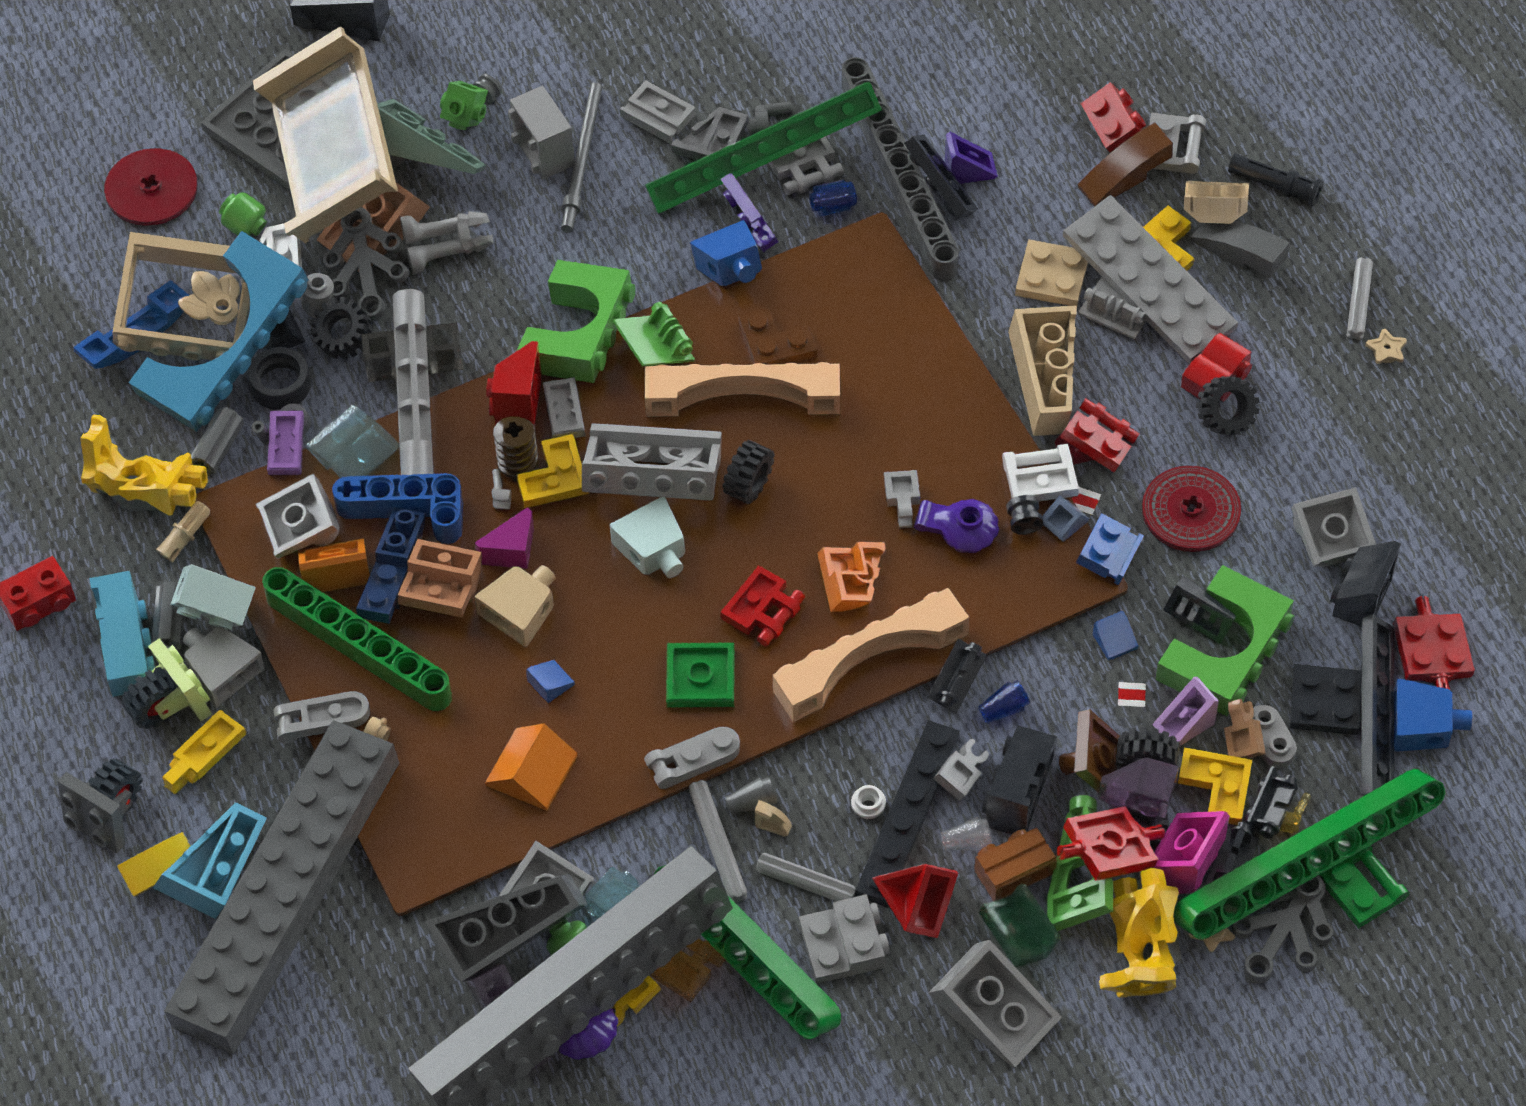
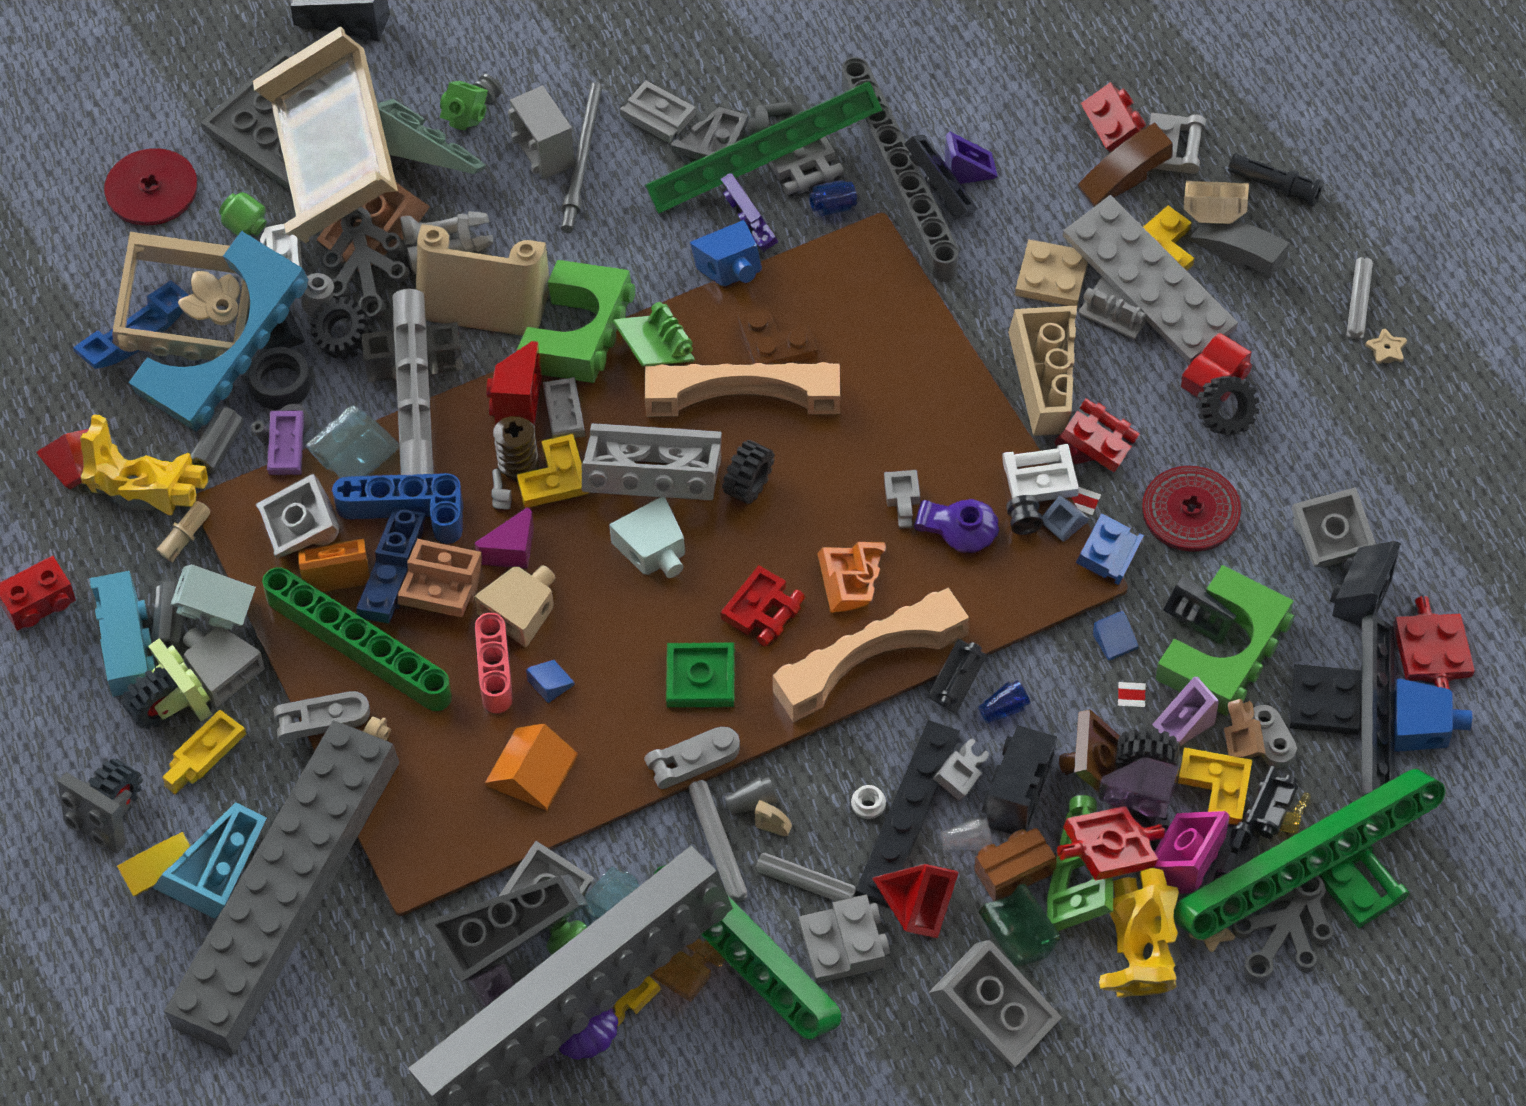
(65, 458): none -> red slope
(482, 288): none -> tan windscreen
(498, 675): none -> coral beam

